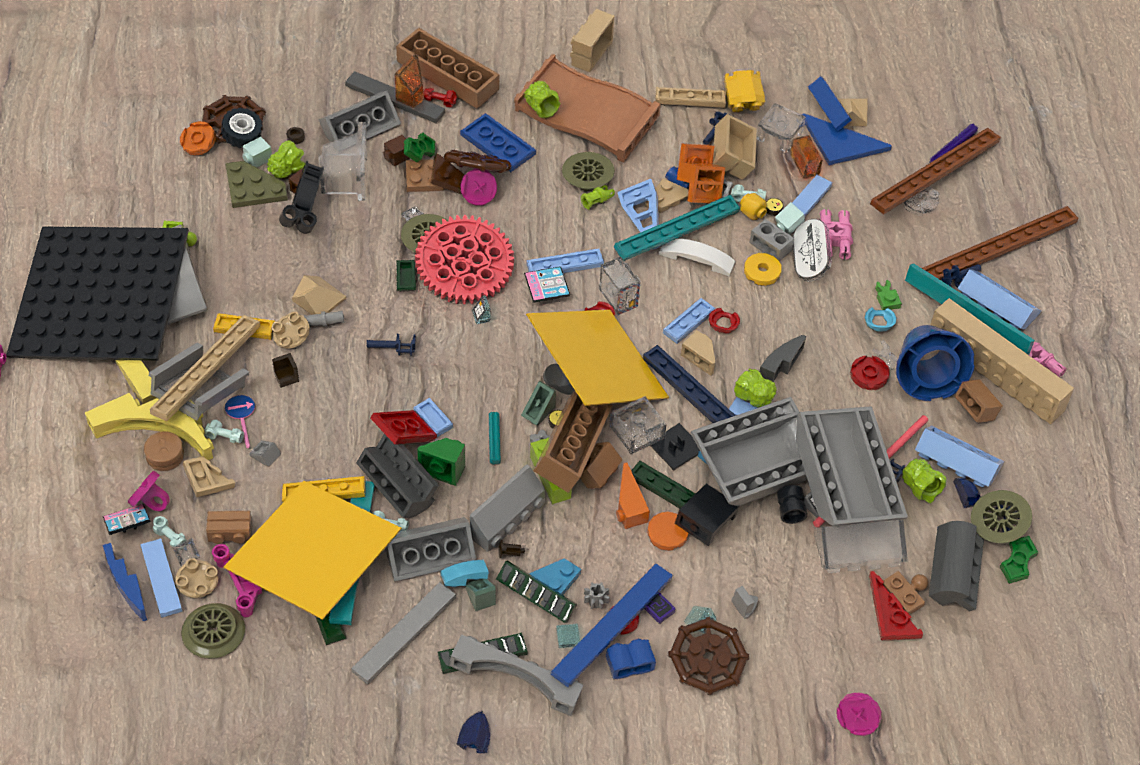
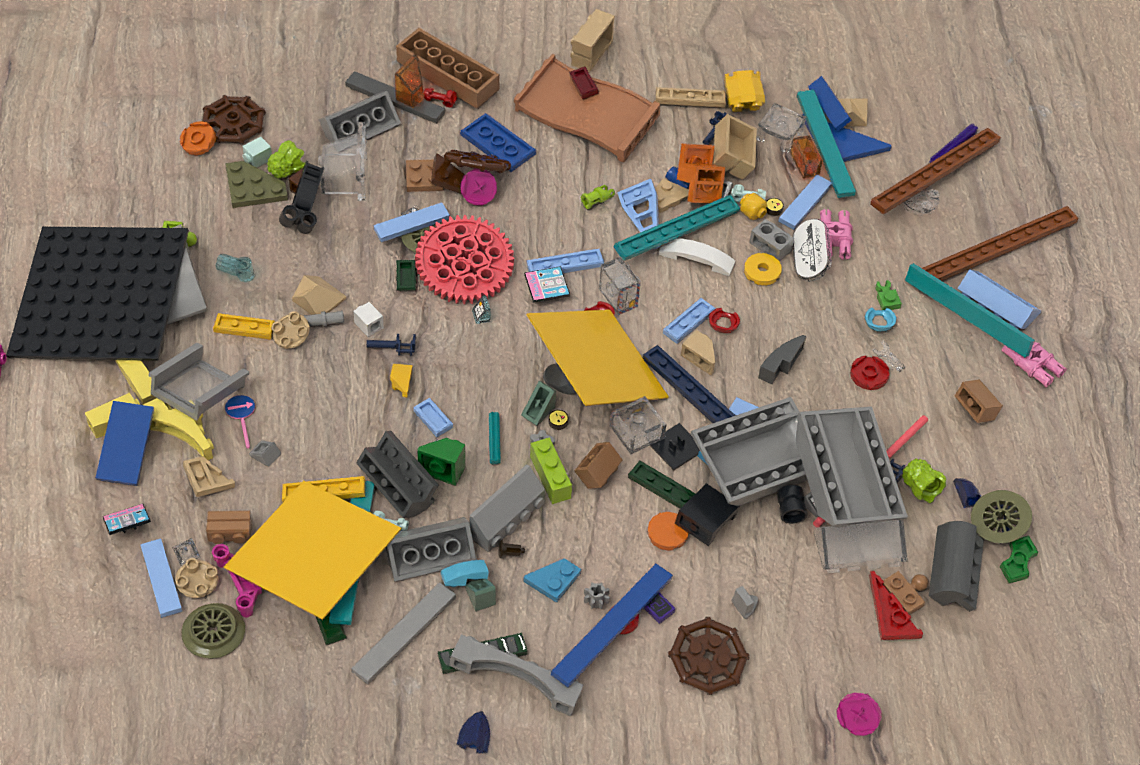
(125, 443): none -> blue tile
(127, 584): blue slope -> none
(147, 492): dark pink tile -> none
(161, 528): light aqua bar -> none
(163, 451): medium nougat head -> none
(204, 368): tan tile -> none
(215, 428): light aqua bar -> none
(240, 266): none -> clear light blue piece
(241, 127): black wheel -> none
(285, 370): dark brown panel -> none
(295, 135): dark brown tile -> none
(368, 319): none -> white brick
(394, 150): reddish brown brick -> none
(401, 378): none -> yellow slope
(403, 427): red tile -> none
(411, 222): none -> light blue tile
(418, 147): green tile -> none
(536, 591): tile -> none
(542, 99): lime hair -> none
(567, 635): clear light blue tile -> none
(571, 442): medium nougat brick -> none
(583, 82): none -> dark red tile
(588, 167): olive piece -> none
(630, 658): blue brick -> none
(632, 506): orange slope -> none
(699, 613): clear light blue slope -> none
(755, 388): lime hair -> none
(789, 218): light aqua brick -> none
(826, 144): none -> teal tile
(940, 374): blue cone -> none
(956, 274): dark blue piece -> none
(959, 456): light blue slope -> none
(1006, 363): tan brick -> none

